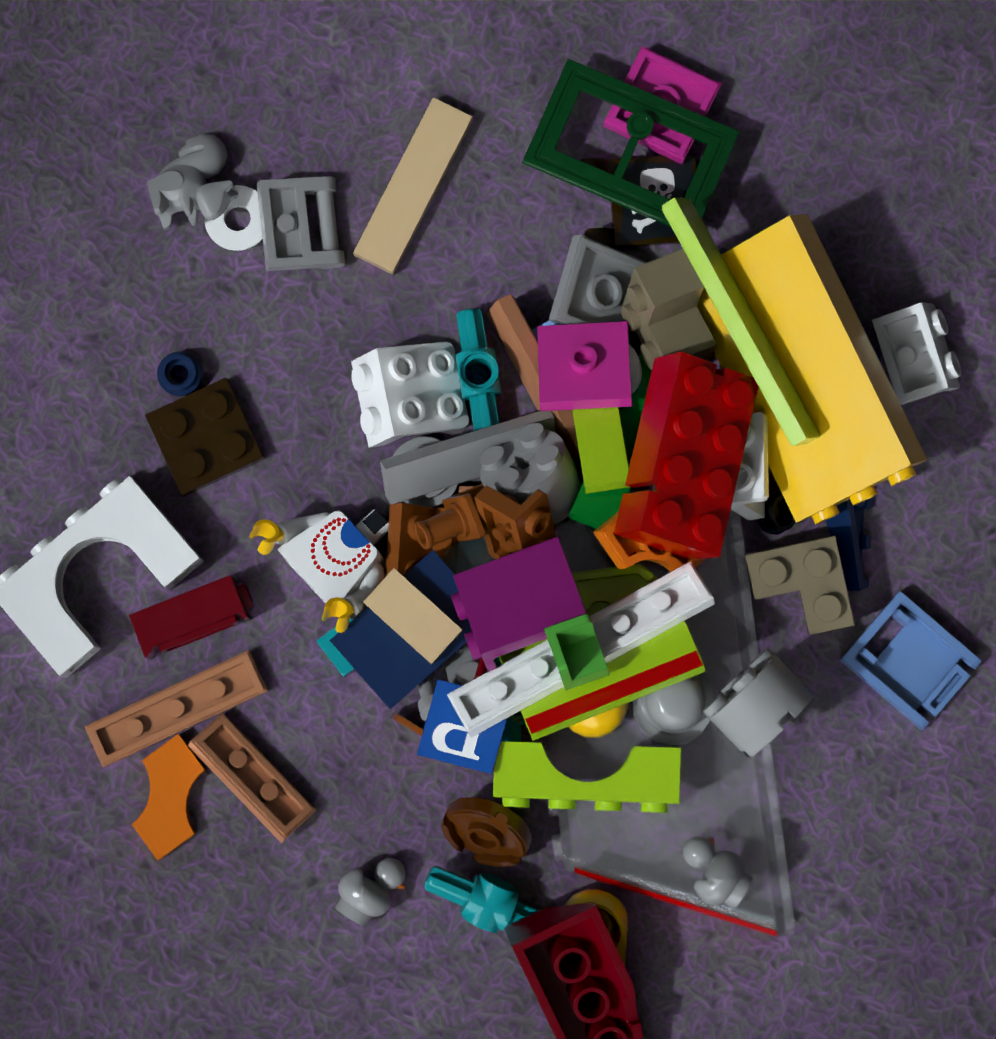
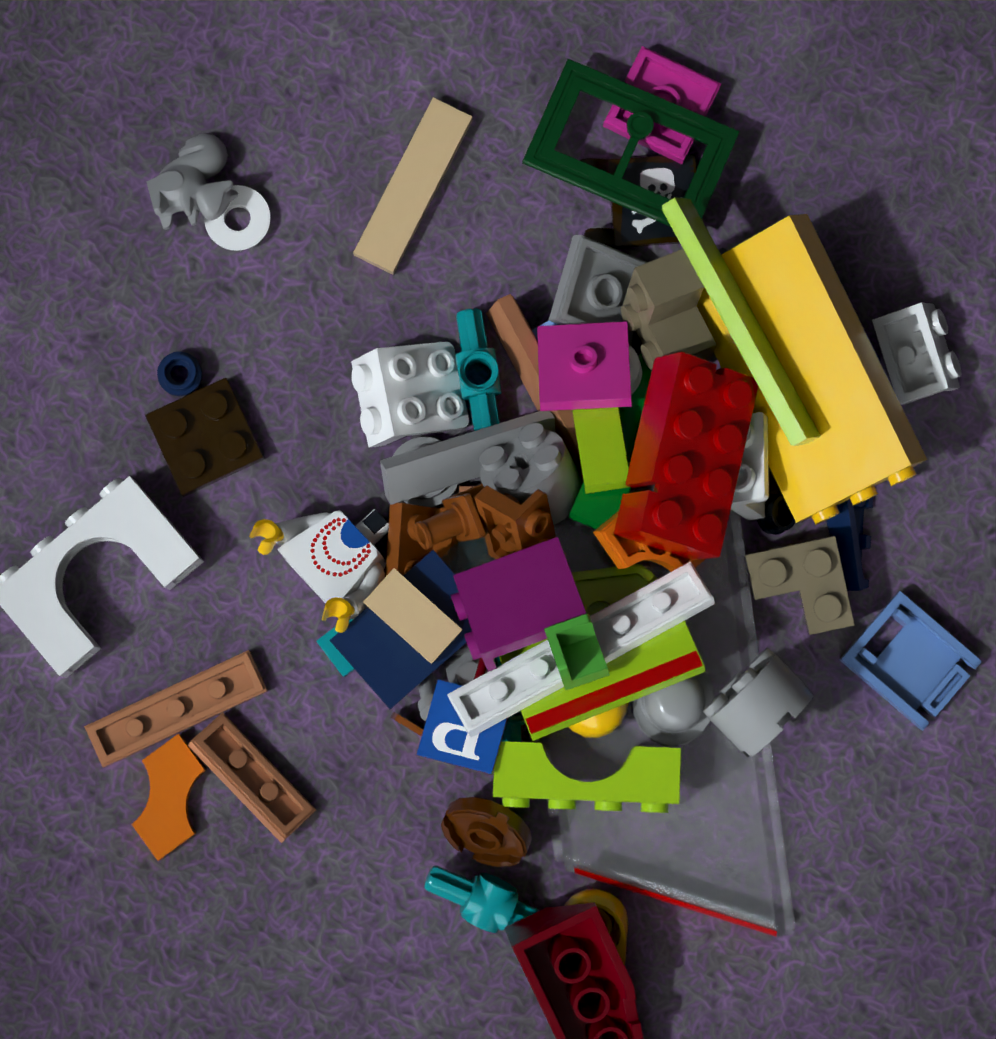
(191, 616): dark red window -> none
(287, 228): light grey plate -> none
(363, 897): light grey animal -> none
(724, 877): light grey animal -> none

